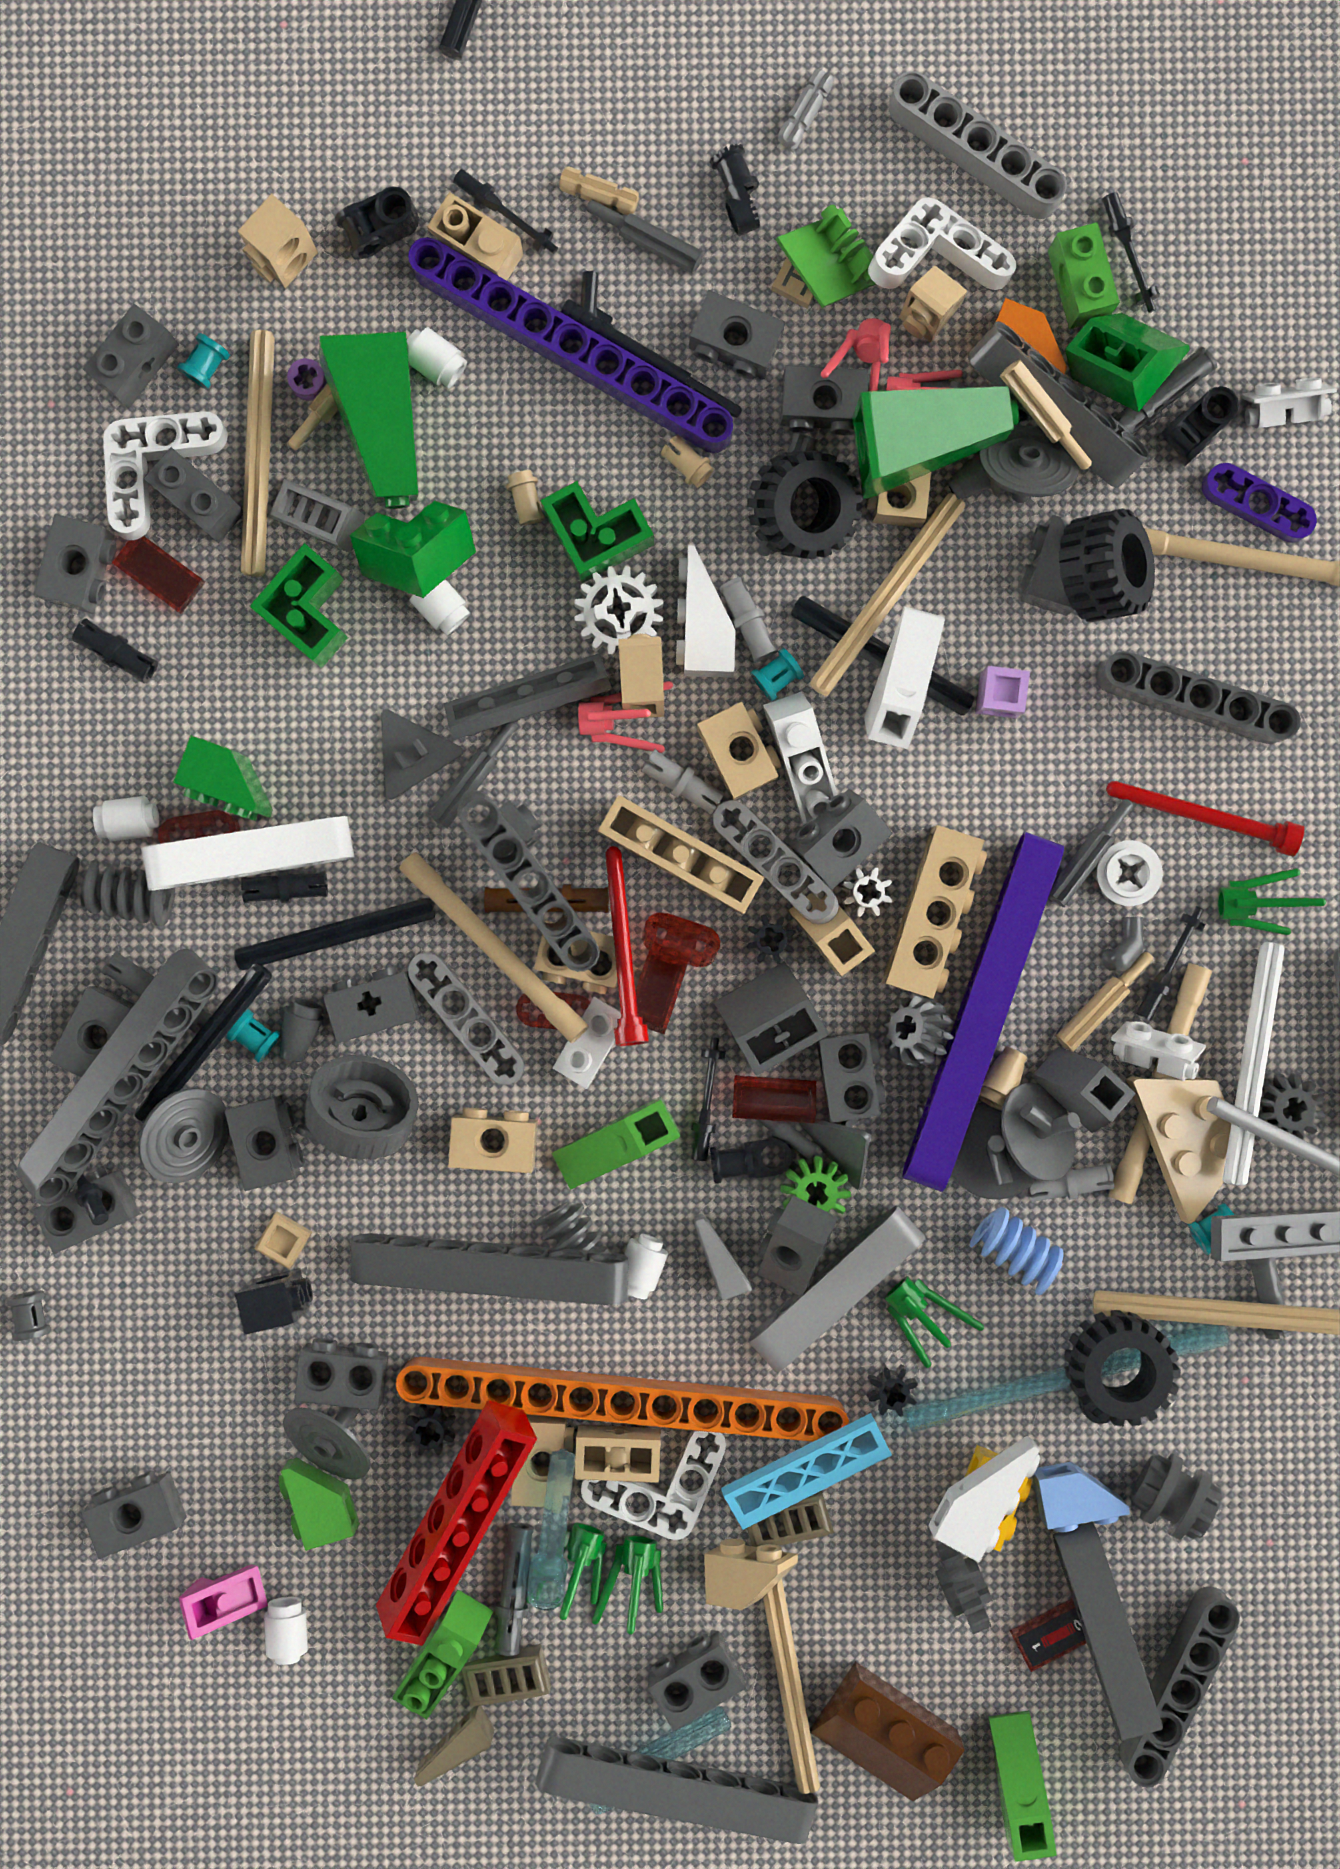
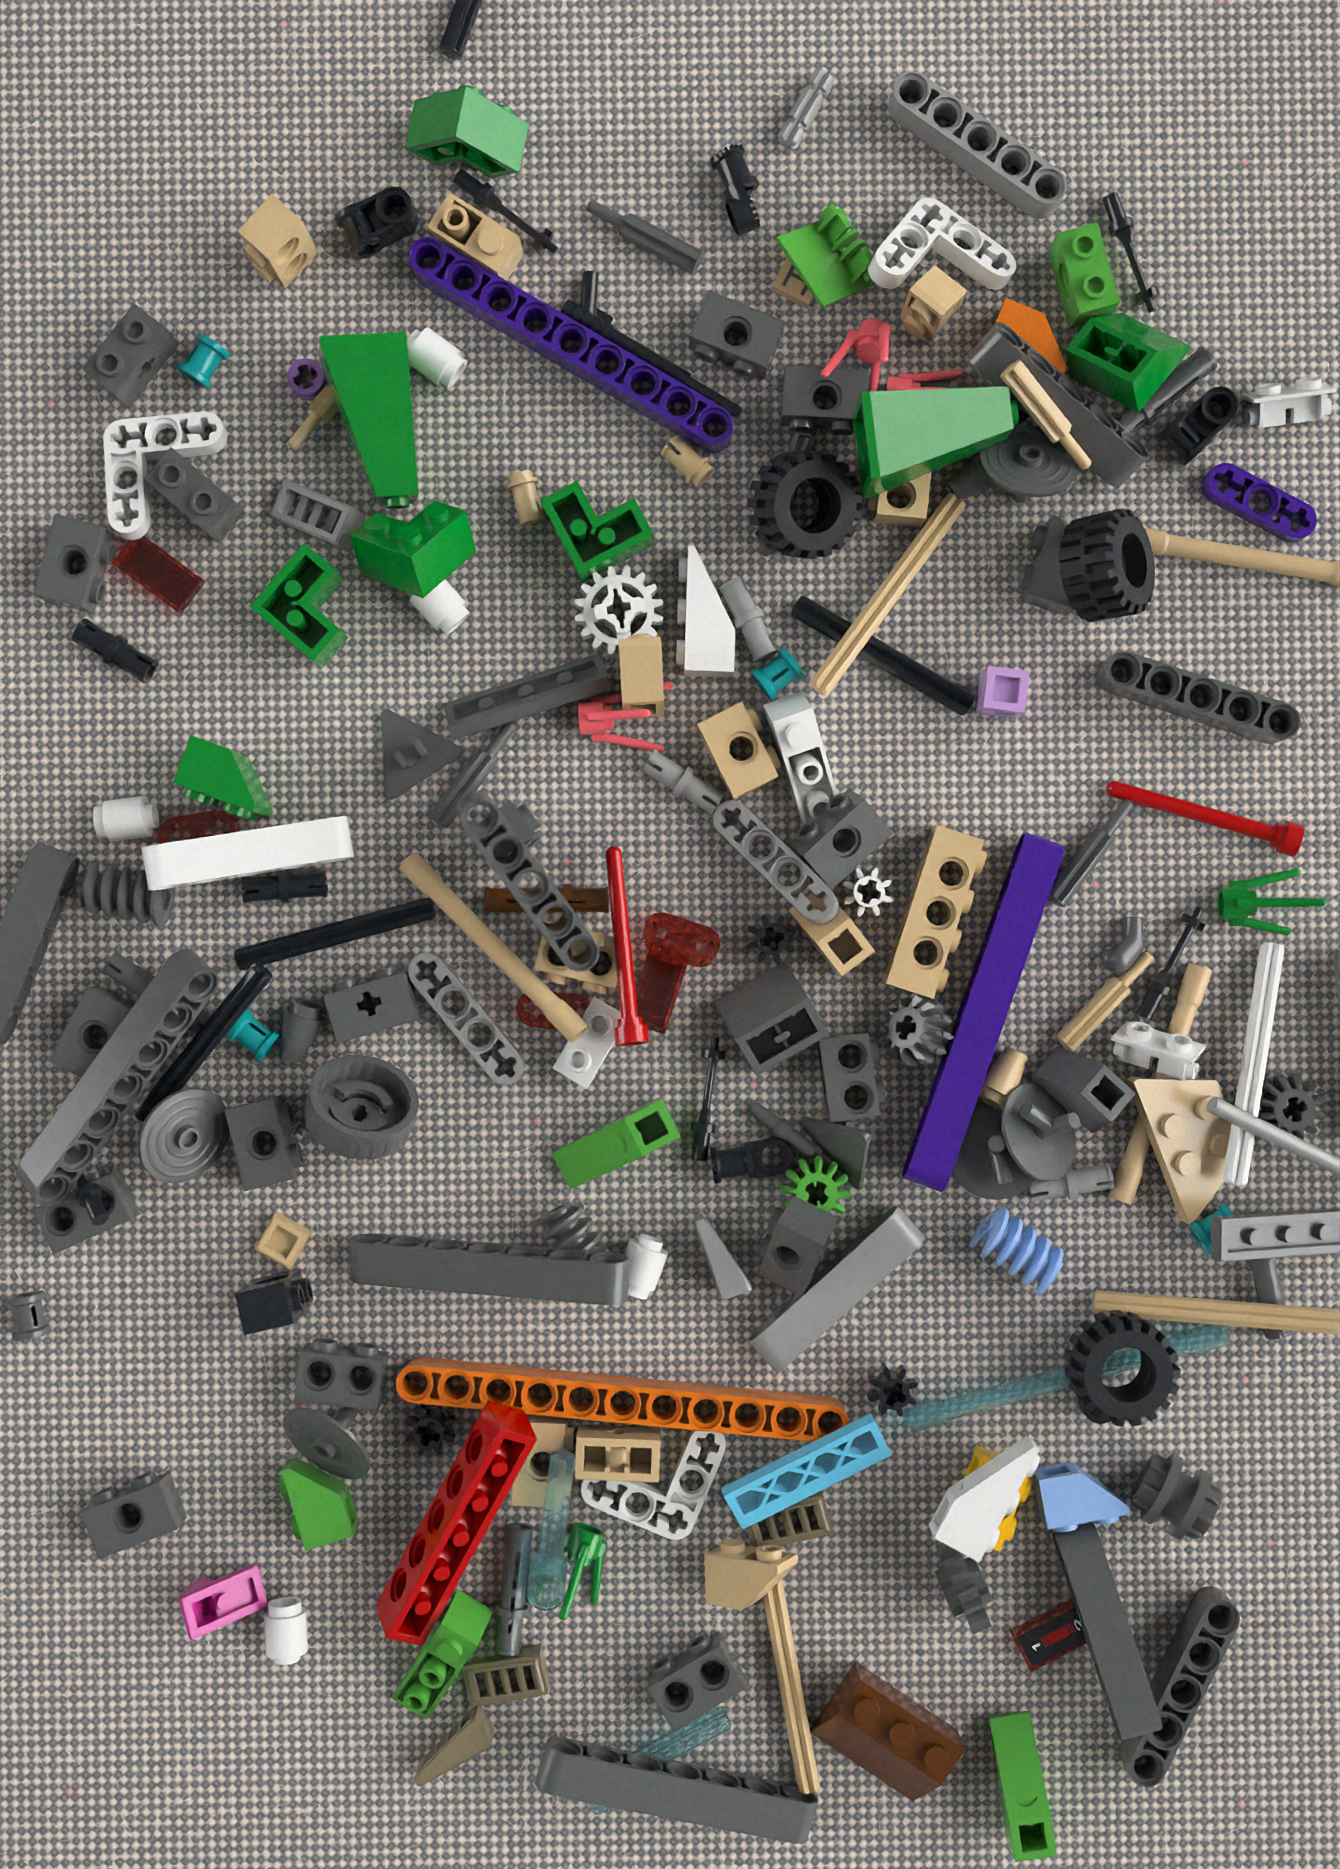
(257, 453): tan axle -> none
(467, 129): none -> green brick
(470, 1151): tan brick -> none
(599, 190): tan axle -> none
(638, 1556): green plant -> none
(680, 855): tan brick -> none
(774, 1099): clear red tile -> none
(904, 679): white slope -> none
(908, 1301): green plant -> none
(1147, 876): white gear -> none

